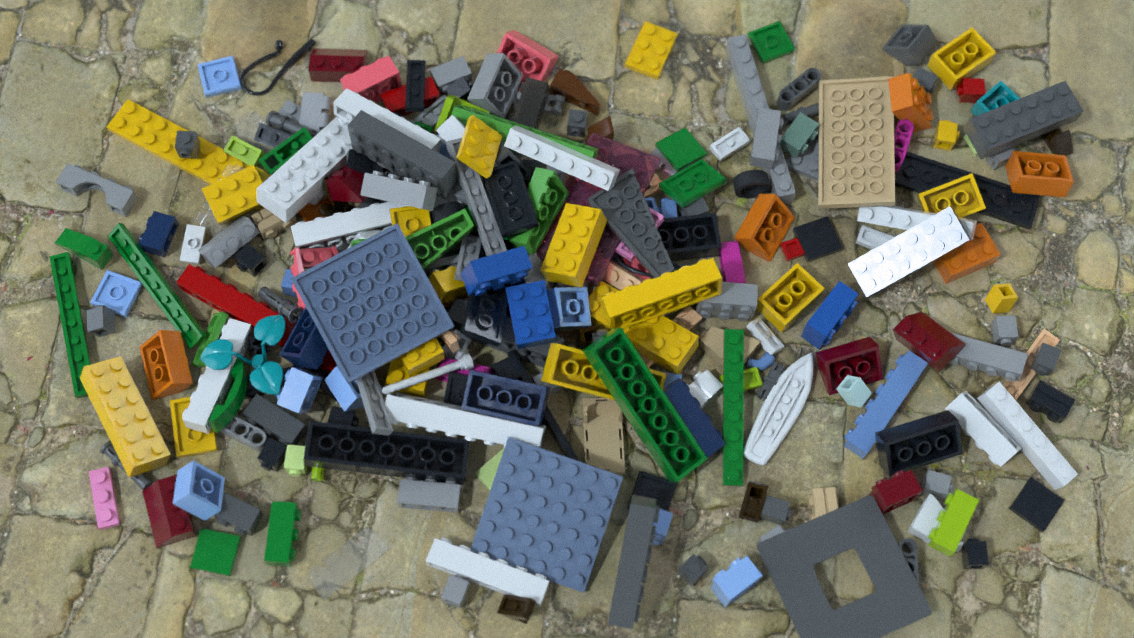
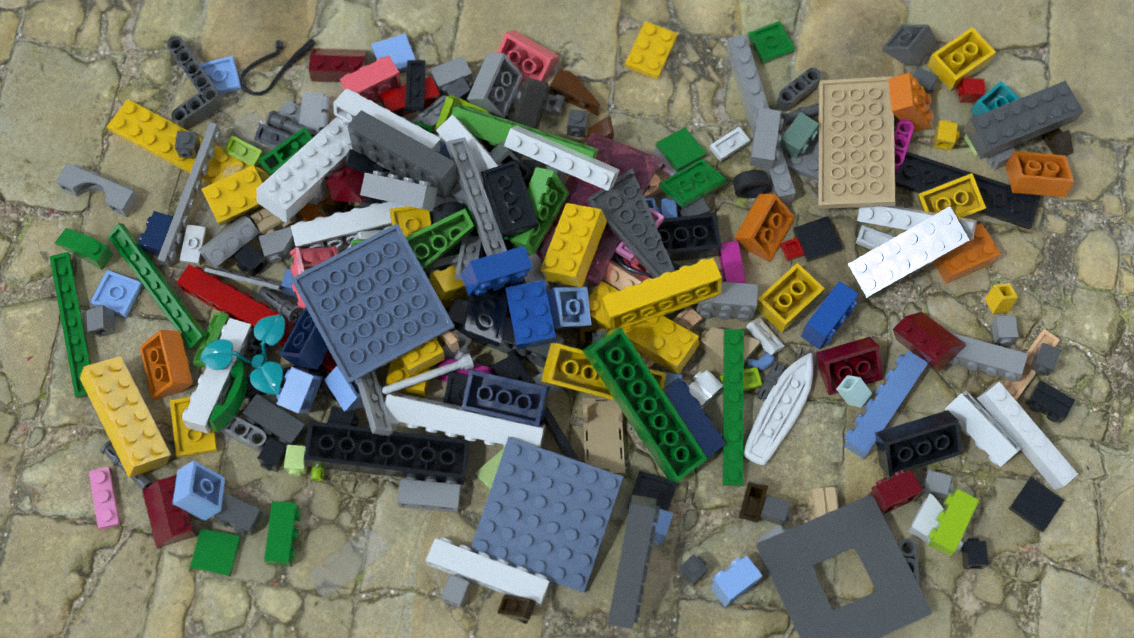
(187, 200): none -> light grey plate
(203, 99): none -> dark grey beam
(244, 277): none -> light grey windscreen
(277, 244): none -> light grey slope
(398, 50): none -> light blue tile
(479, 146): yellow plate -> none

